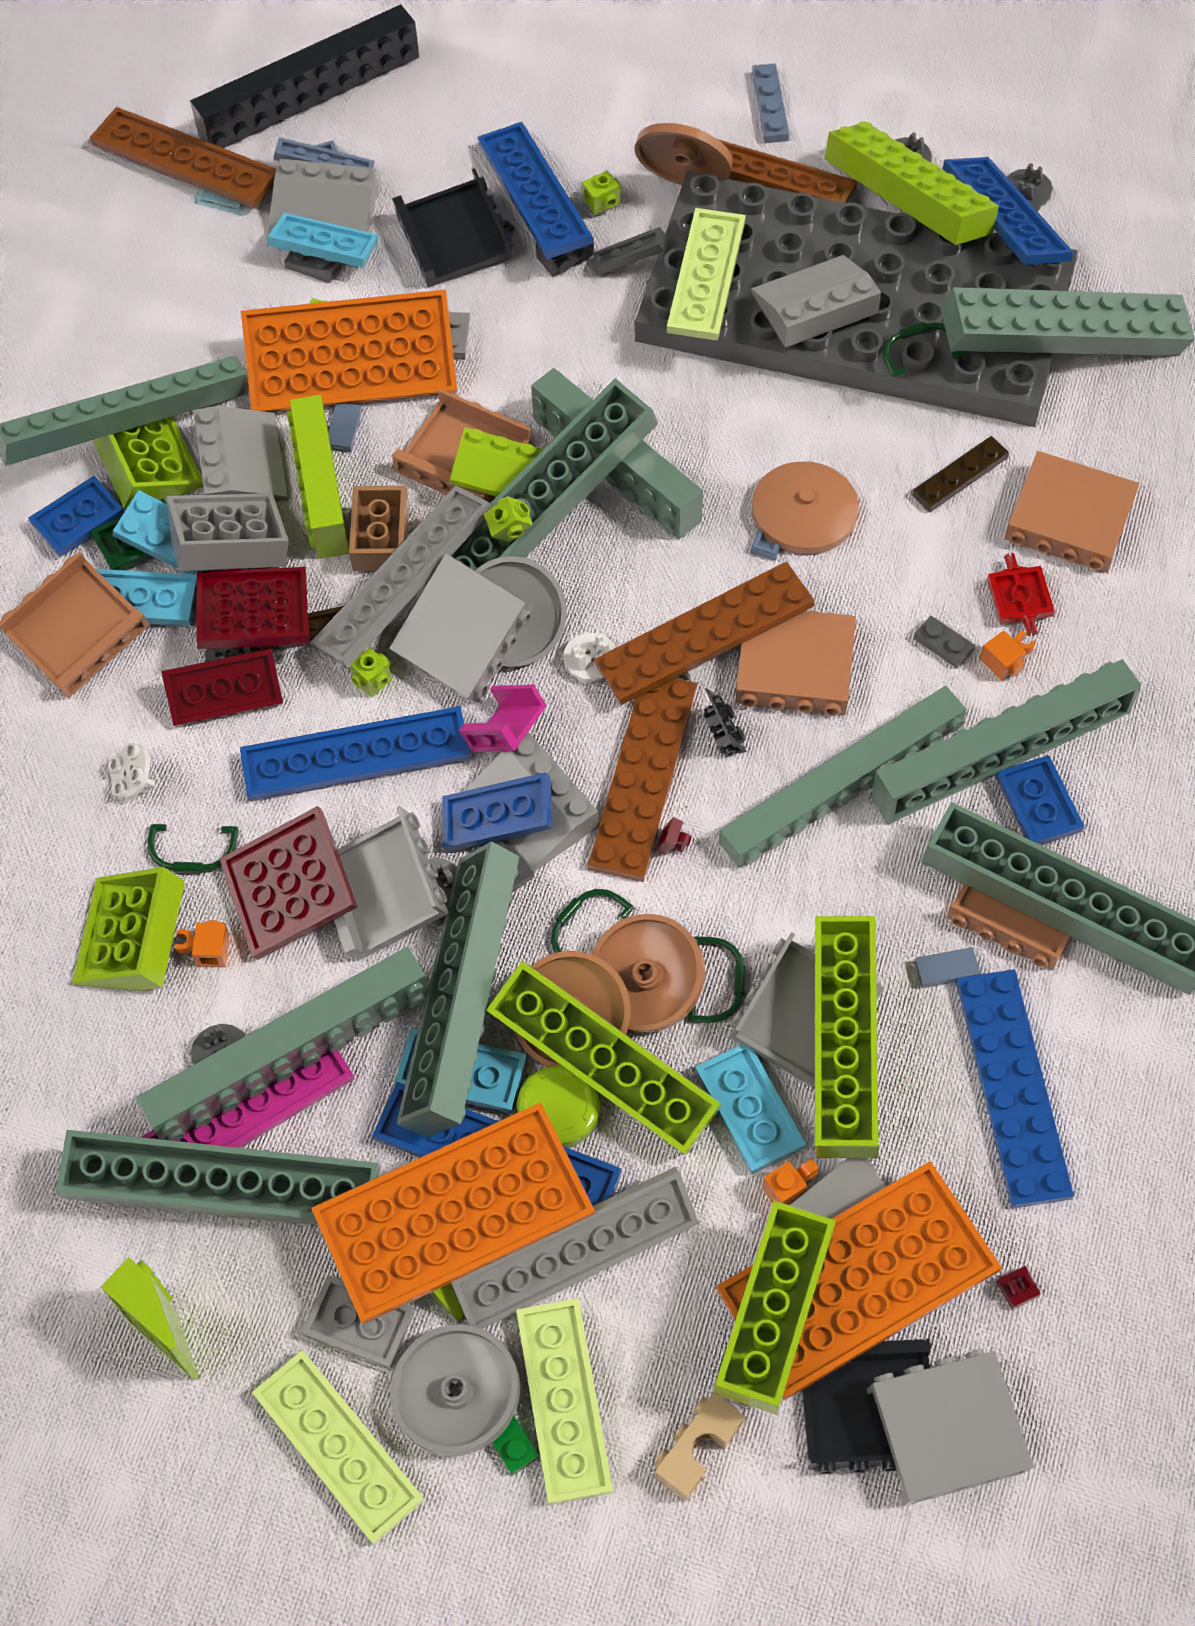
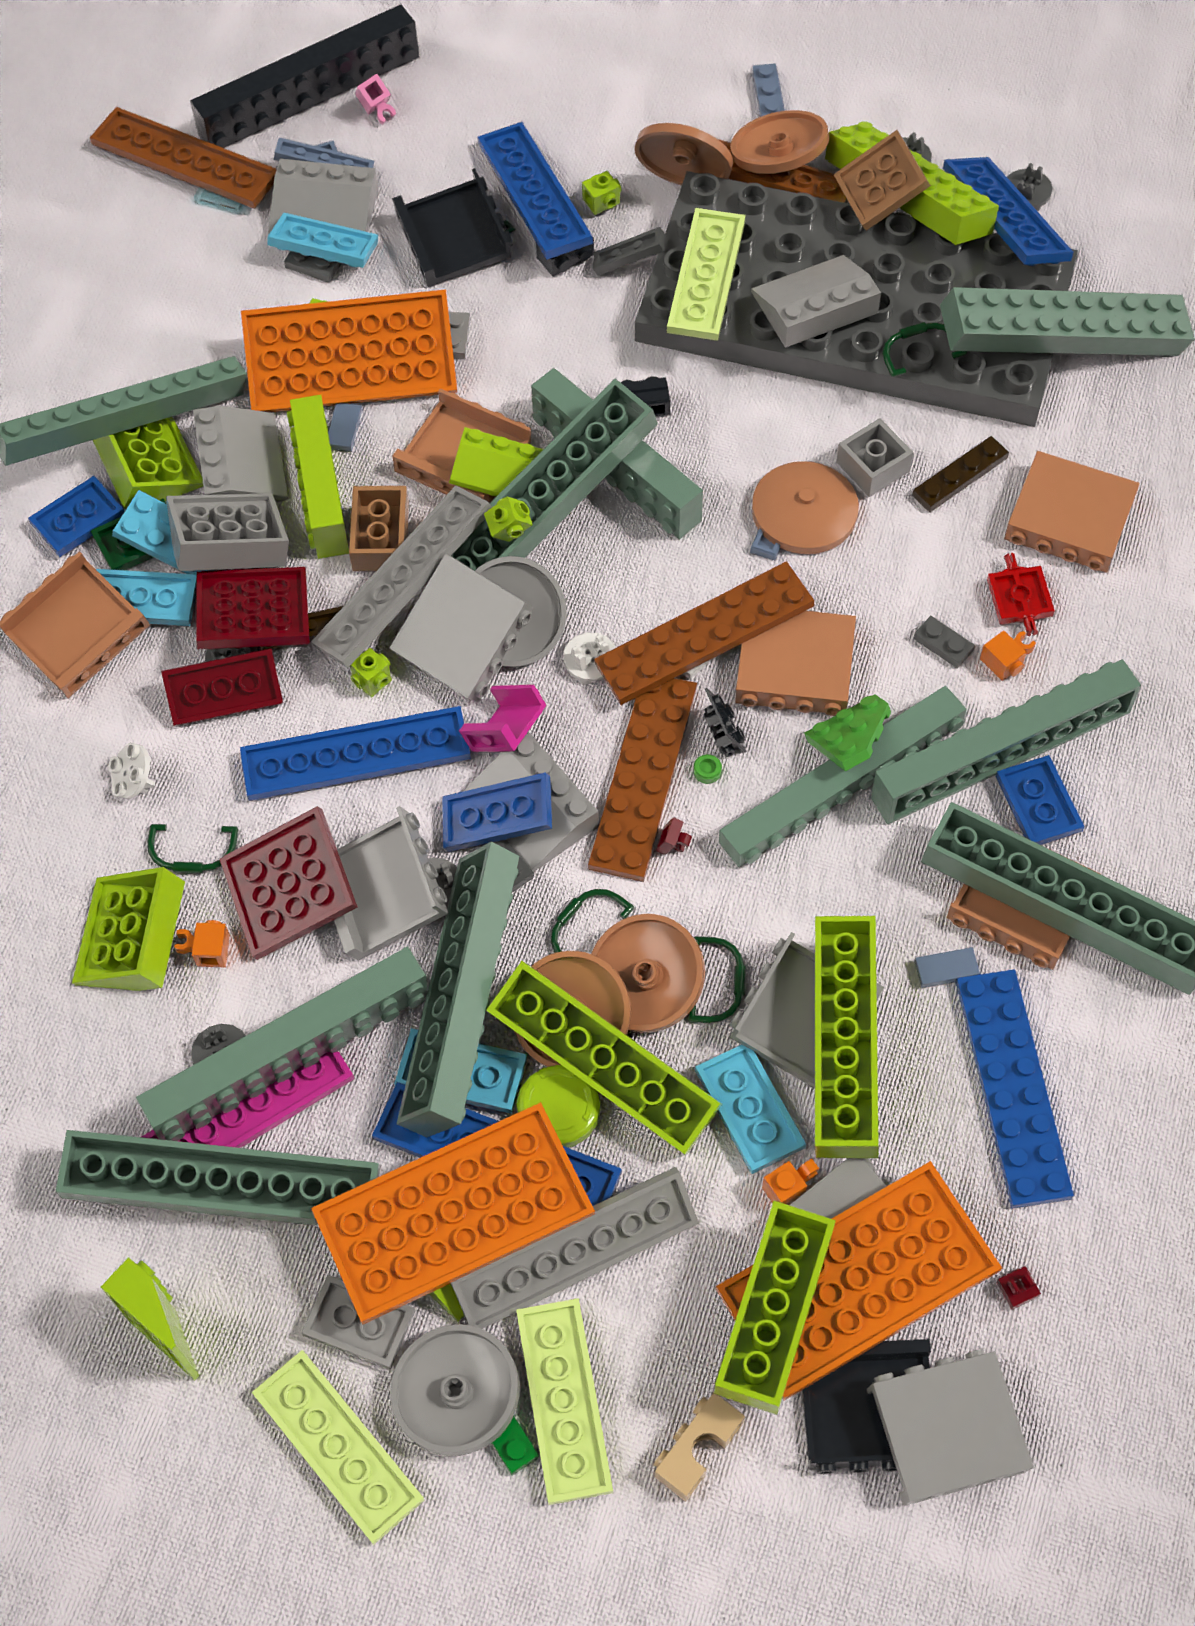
(374, 96): none -> bright pink brick
(652, 392): none -> black brick
(707, 769): none -> bright green tile
(780, 141): none -> nougat dish
(850, 733): none -> bright green plate
(874, 457): none -> light grey brick
(881, 180): none -> medium nougat plate

